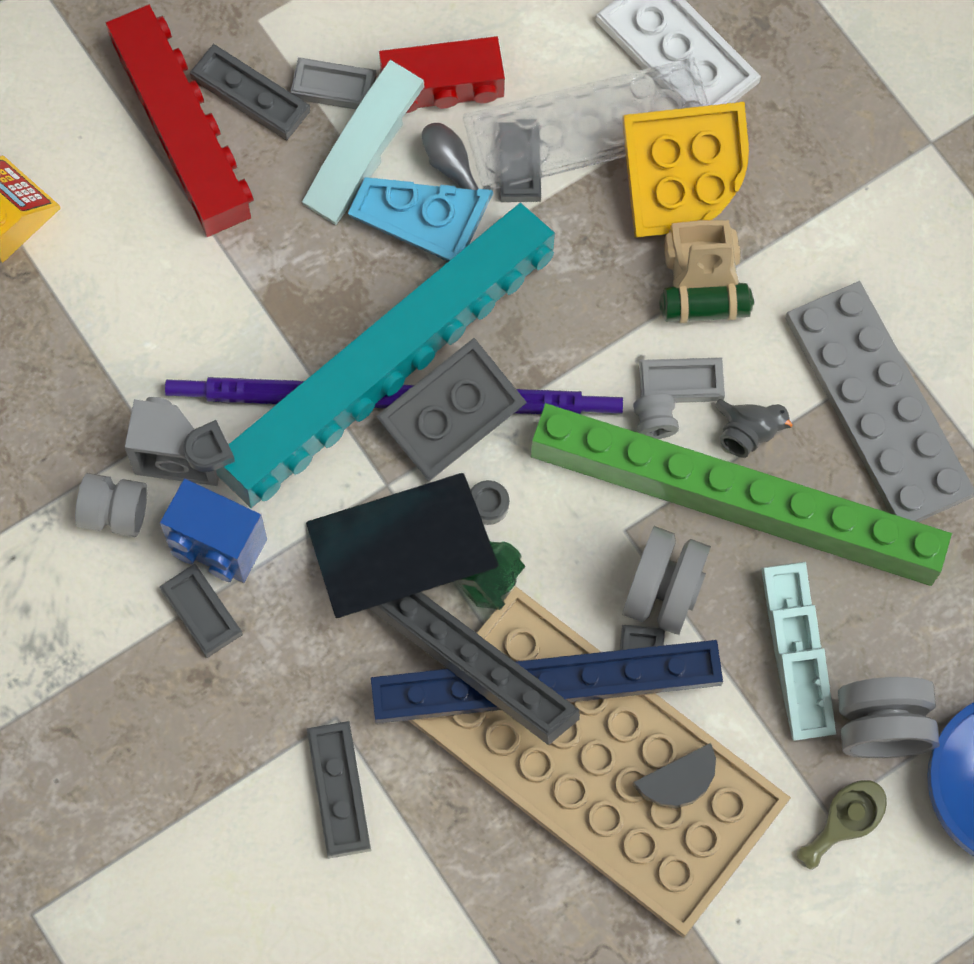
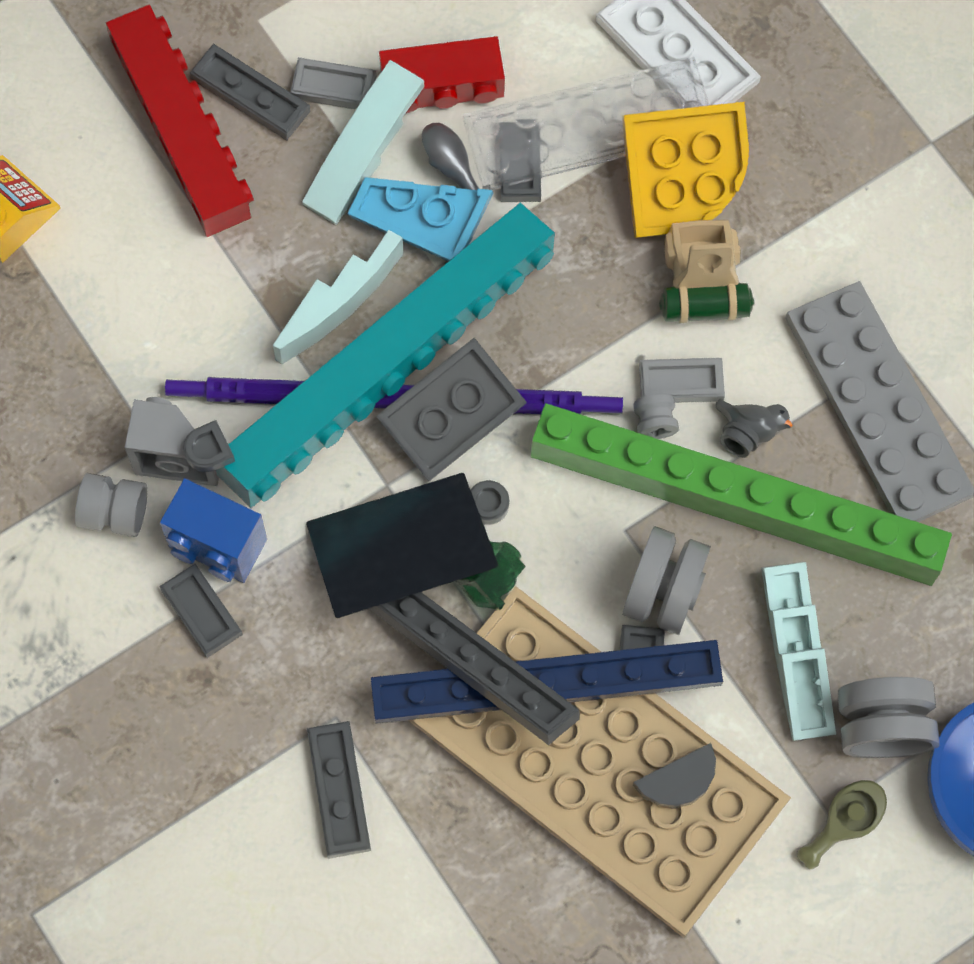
(330, 306): none -> light aqua slope

